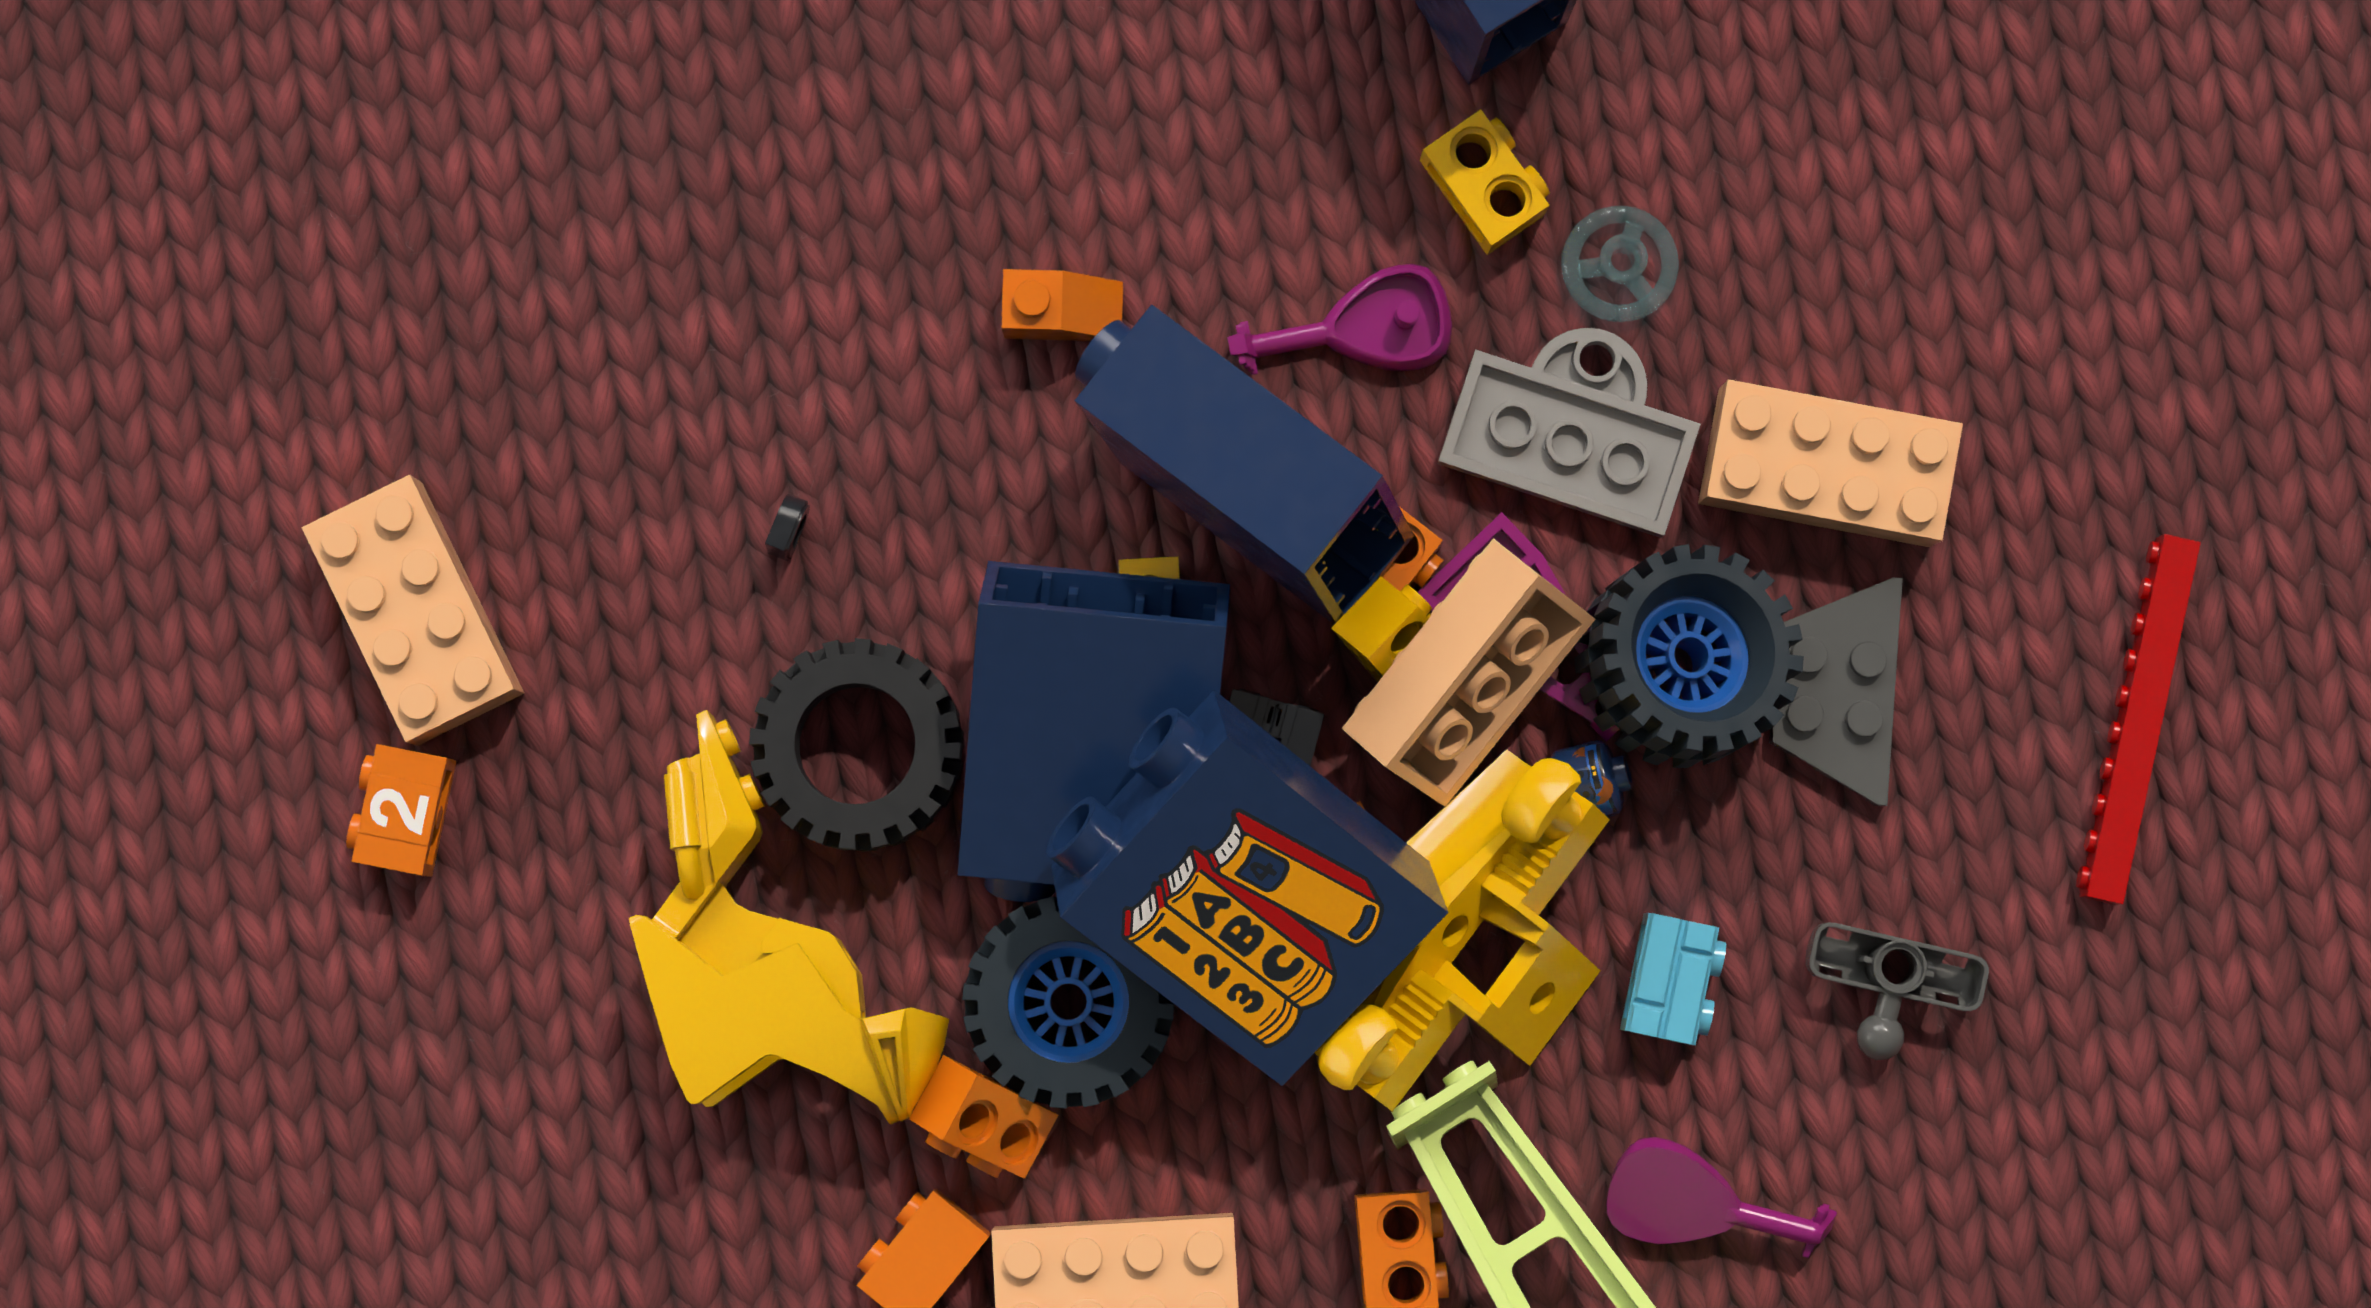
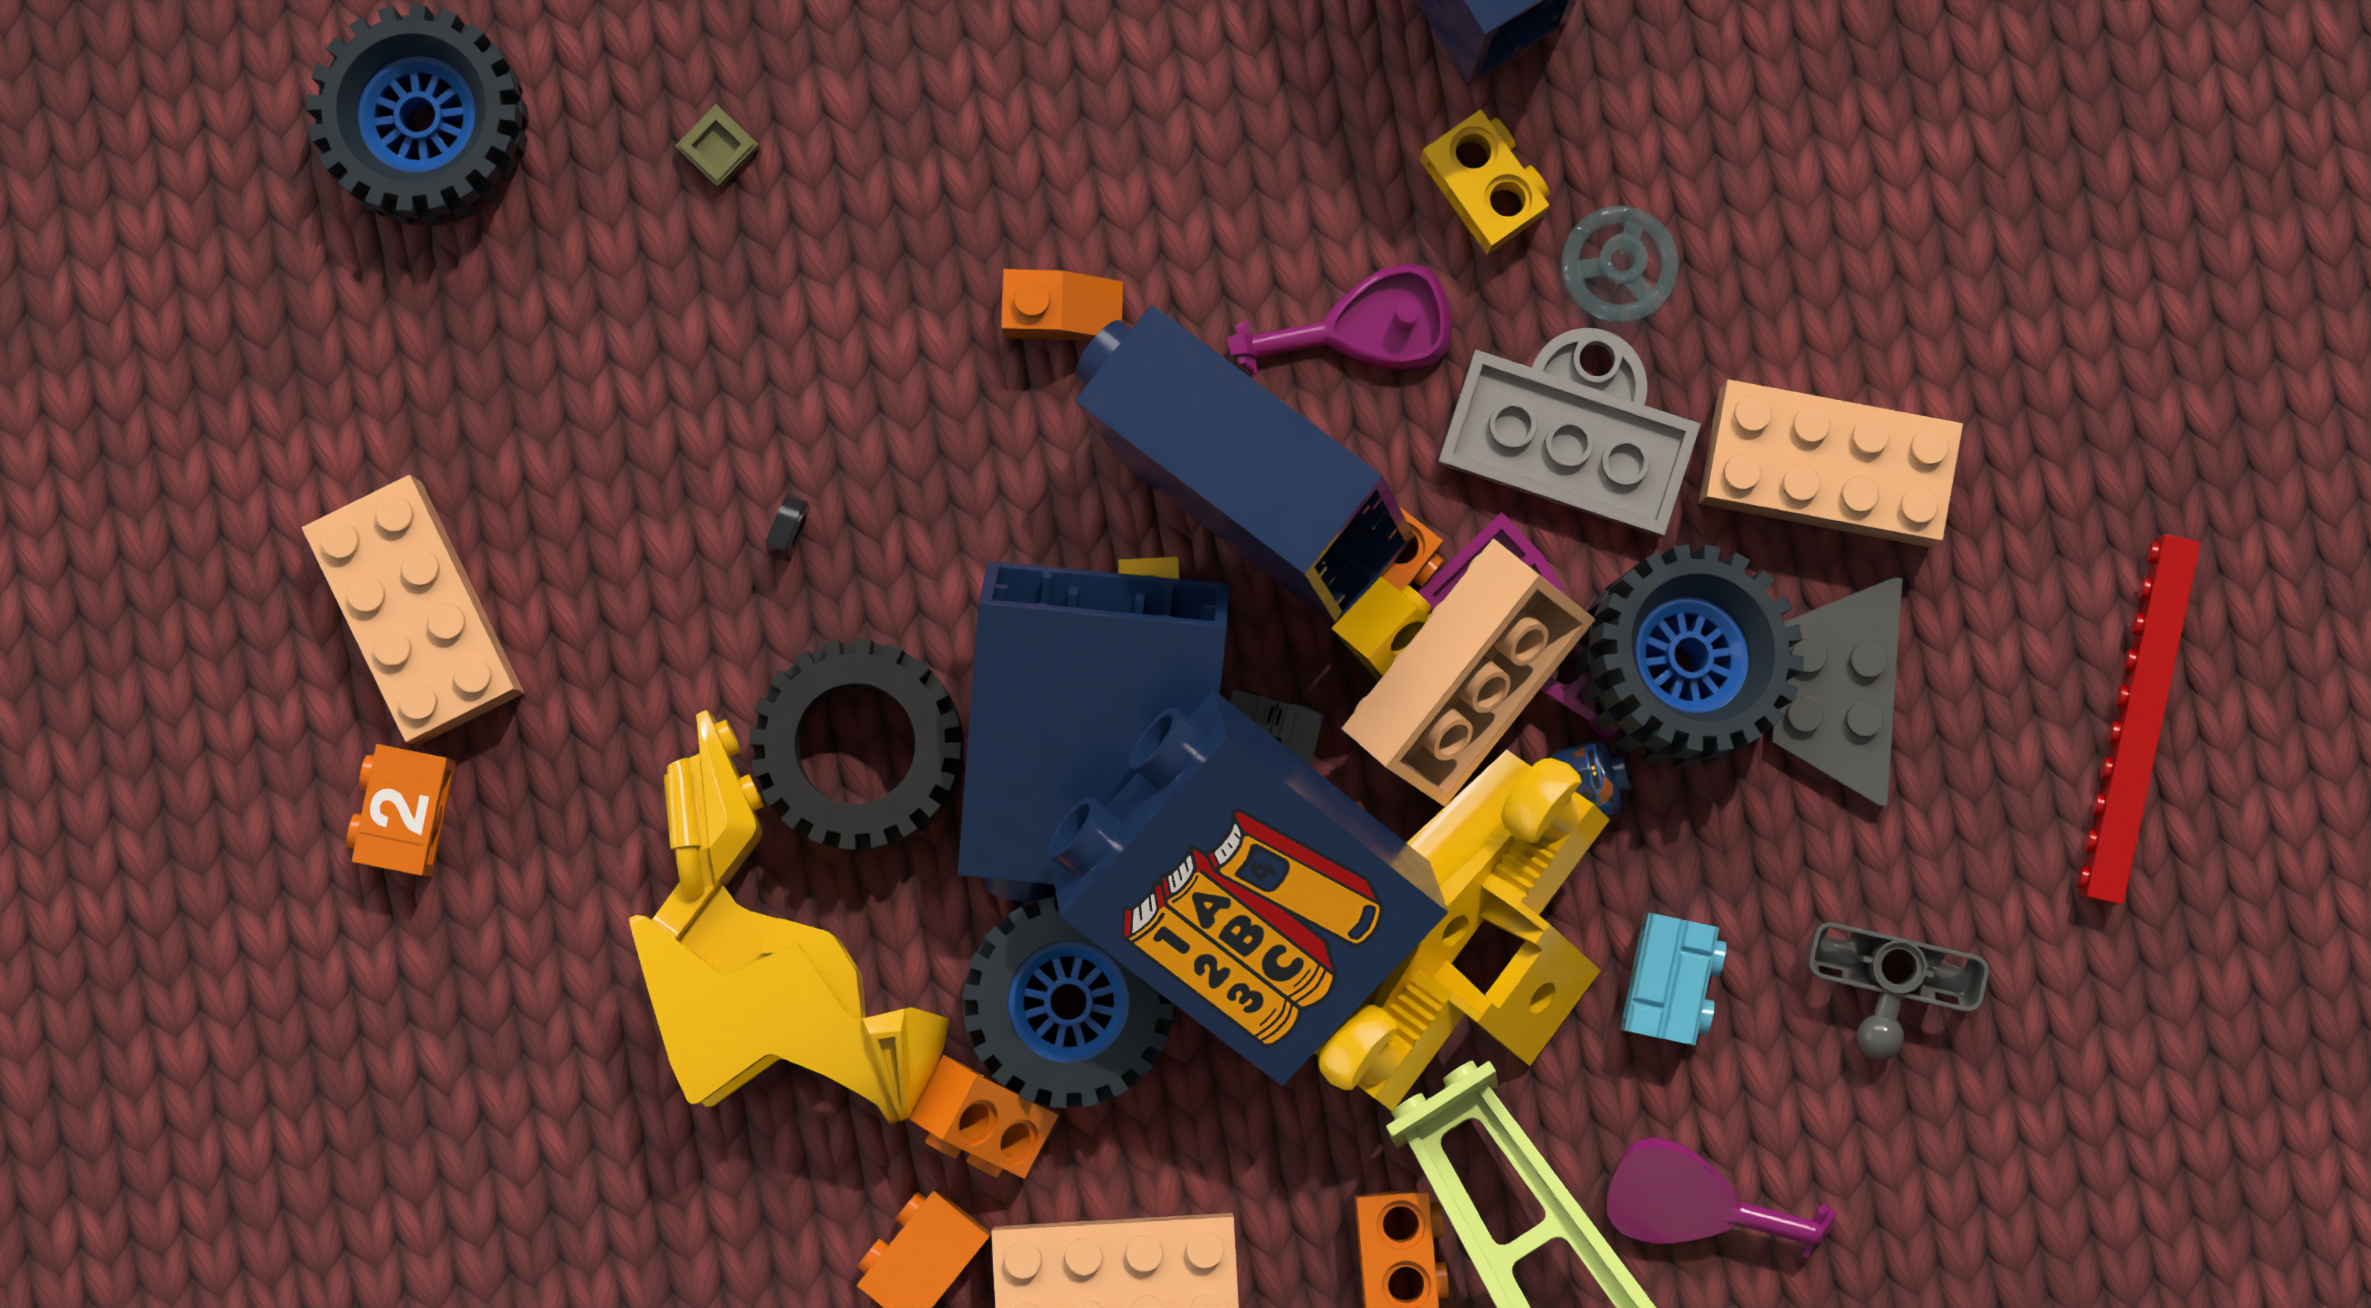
(379, 63): none -> black wheel
(717, 146): none -> olive tile

